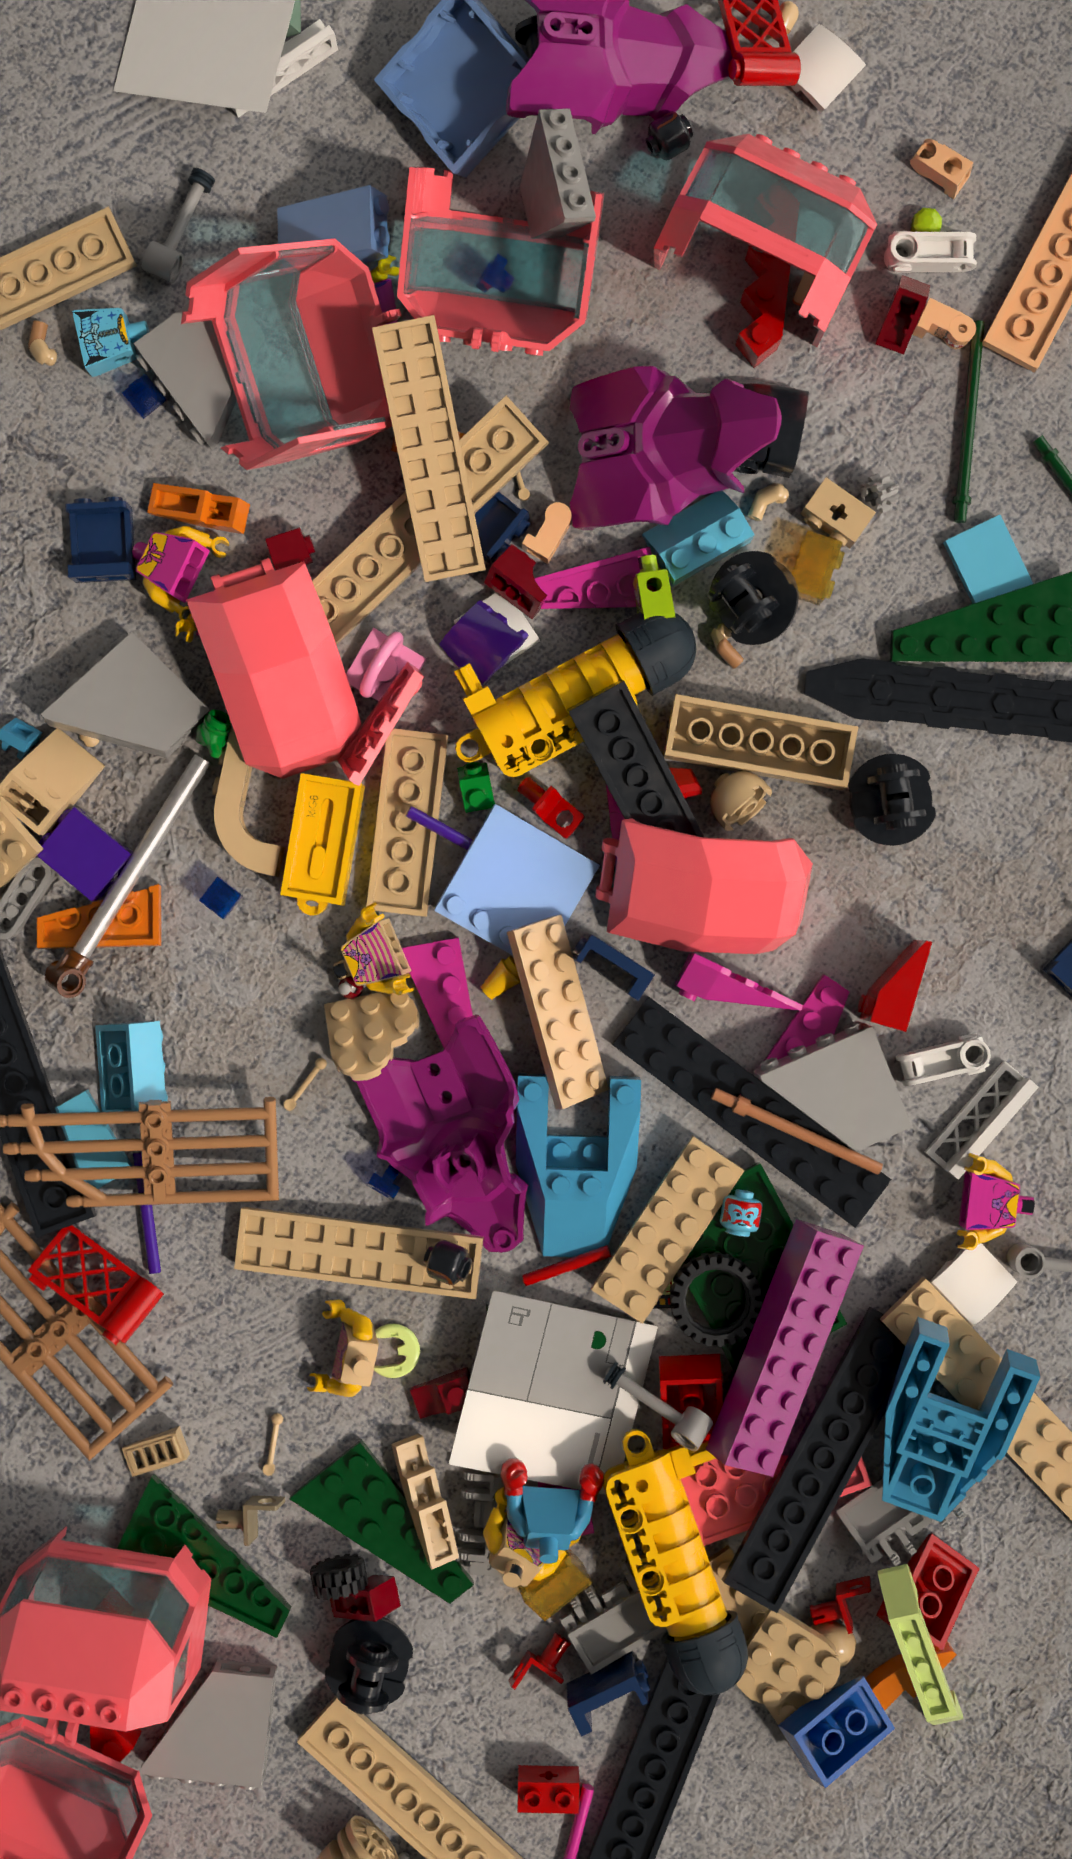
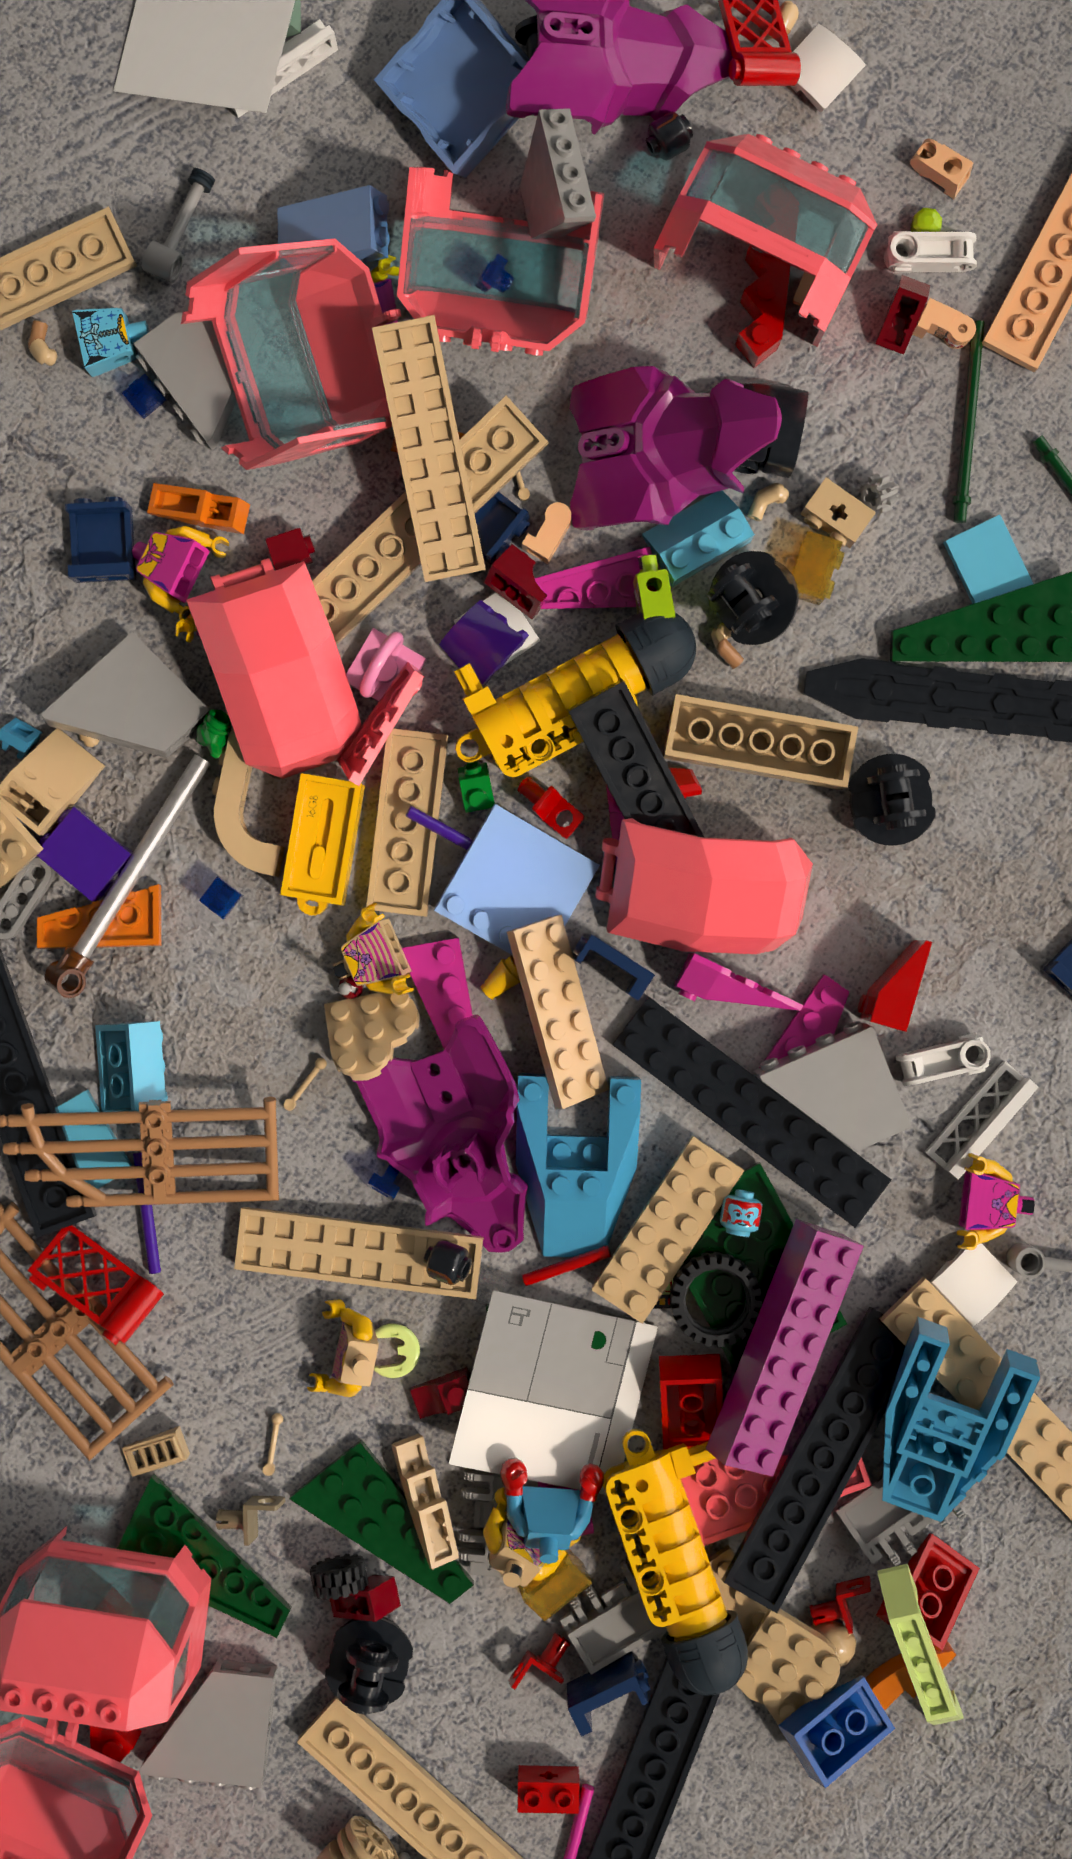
(689, 1427): light grey piece -> none
(738, 798): tan cylinder -> none
(742, 1106): nougat bar -> none

